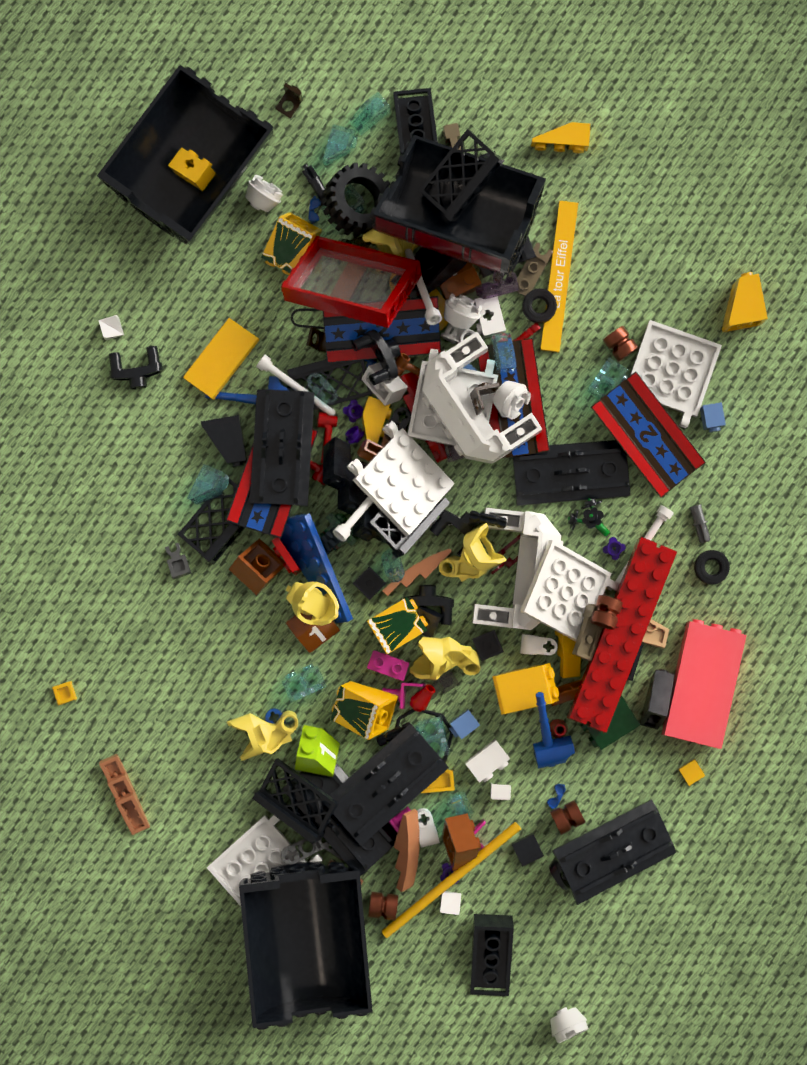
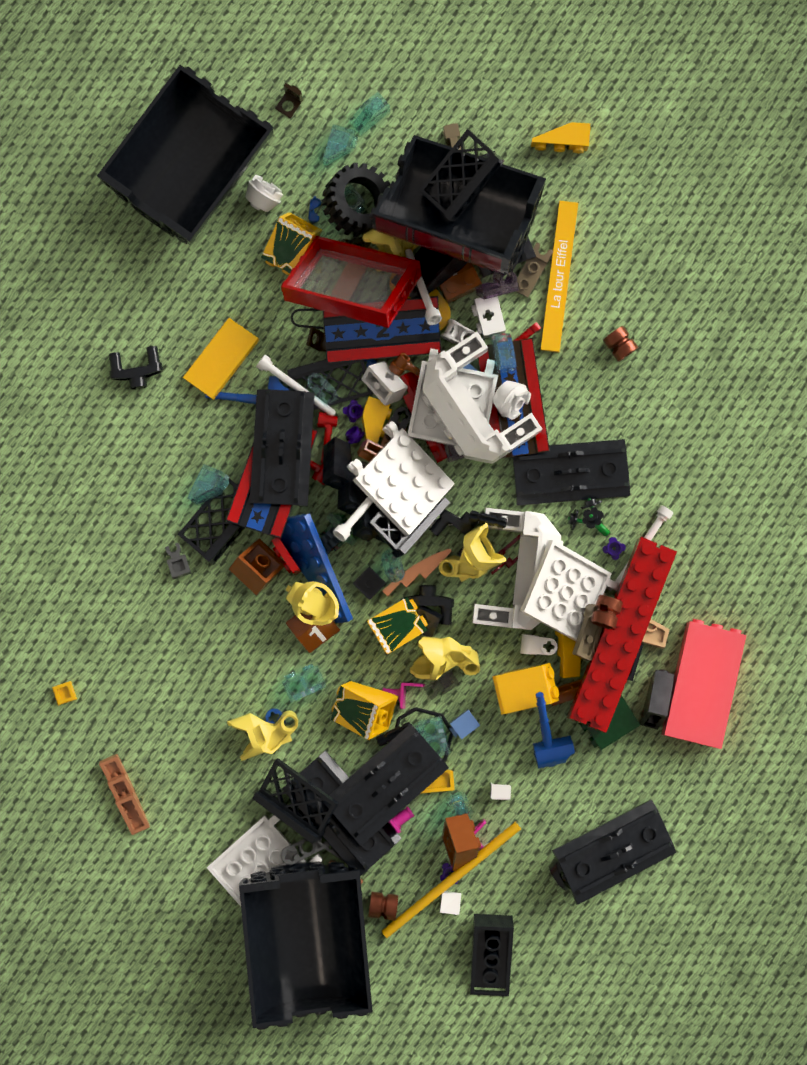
(111, 327): white slope -> none
(192, 169): yellow brick -> none
(228, 438): black slope -> none
(314, 181): black piece -> none
(317, 752): lime slope -> none
(384, 352): black connector -> none
(388, 665): dark pink bracket -> none
(408, 844): nougat slope -> none
(414, 116): black slope -> none
(422, 698): red cone -> none
(427, 831): white piece -> none
(461, 312): white cone -> none
(482, 389): dark brown bracket -> none
(487, 645): black piece -> none
(487, 761): white brick -> none
(527, 849): black piece -> none
(536, 317): black tyre -> none
(554, 802): blue piece -> none
(556, 723): red cone -> none
(567, 817): copper wheel -> none
(567, 1024): white cone -> none
(604, 378): clear light blue brick -> none
(648, 434): hinge -> none
(676, 367): white plate -> none
(691, 772): yellow tile -> none
(700, 523): dark grey axle -> none
(712, 417): medium blue brick -> none
(720, 558): black tyre -> none
(745, 304): yellow slope -> none

